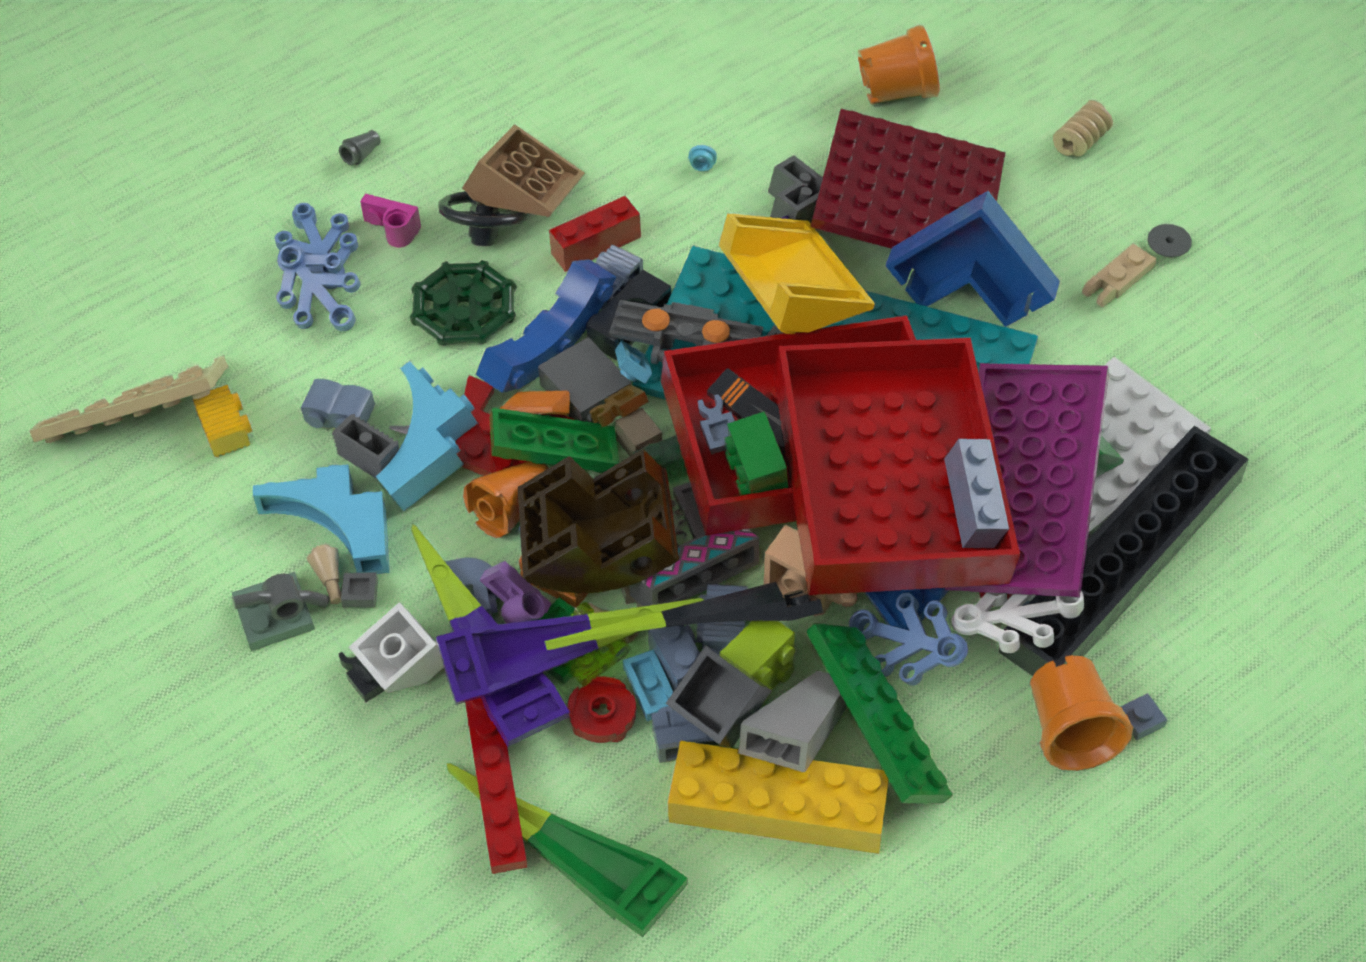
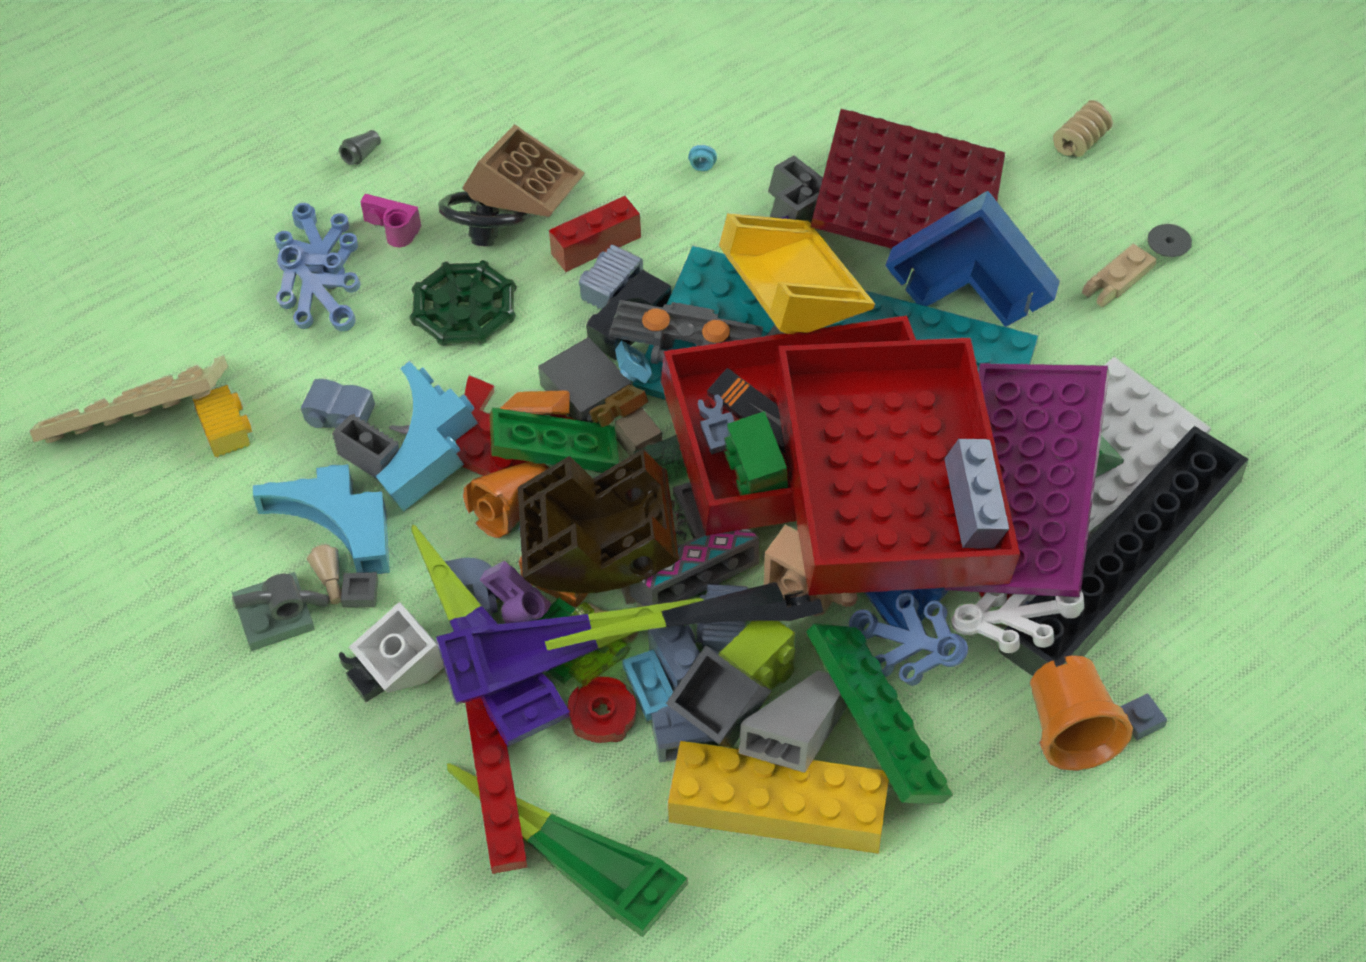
(552, 331): blue brick -> none
(900, 67): orange piece -> none

